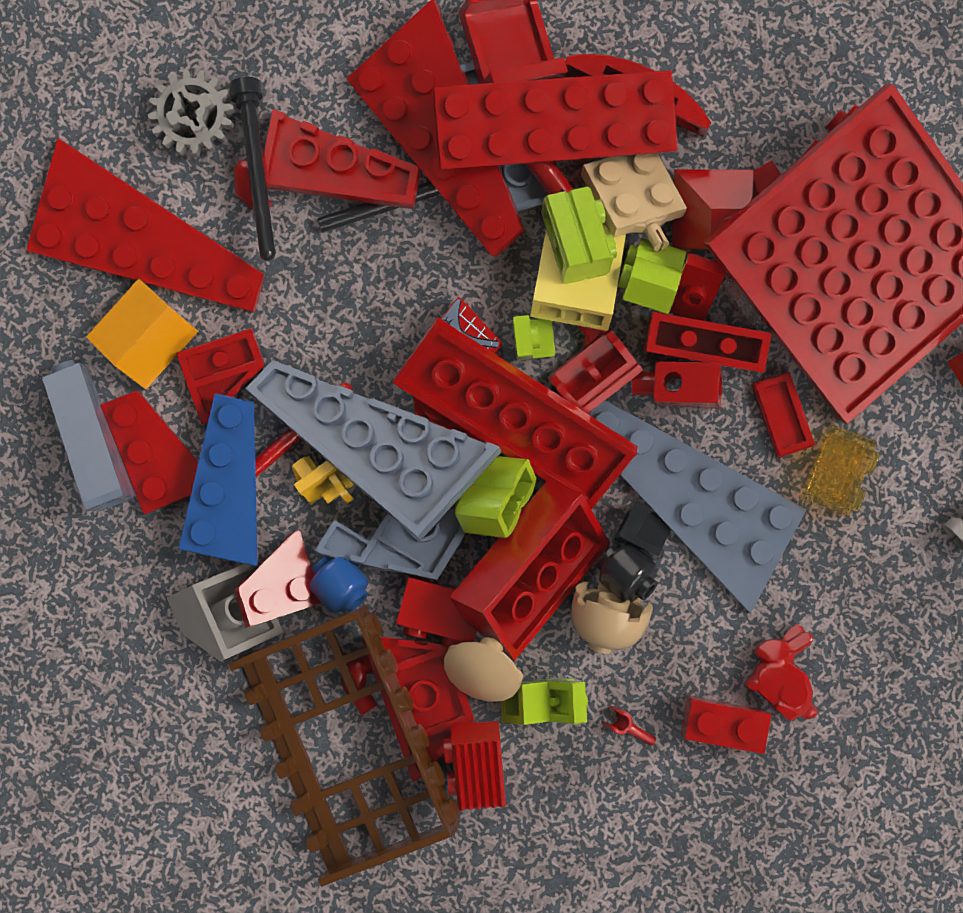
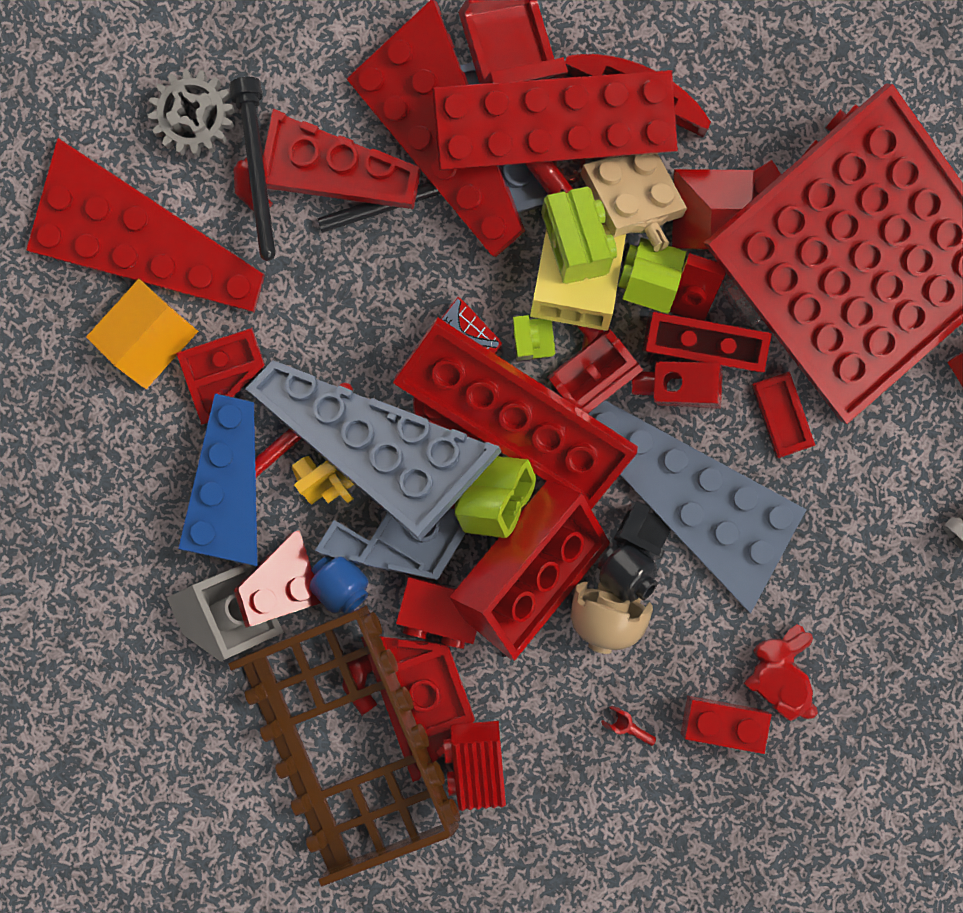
(87, 437): sand blue slope -> none
(152, 453): red wing -> none
(482, 670): tan dish -> none
(546, 701): lime brick -> none
(839, 471): clear yellow brick -> none

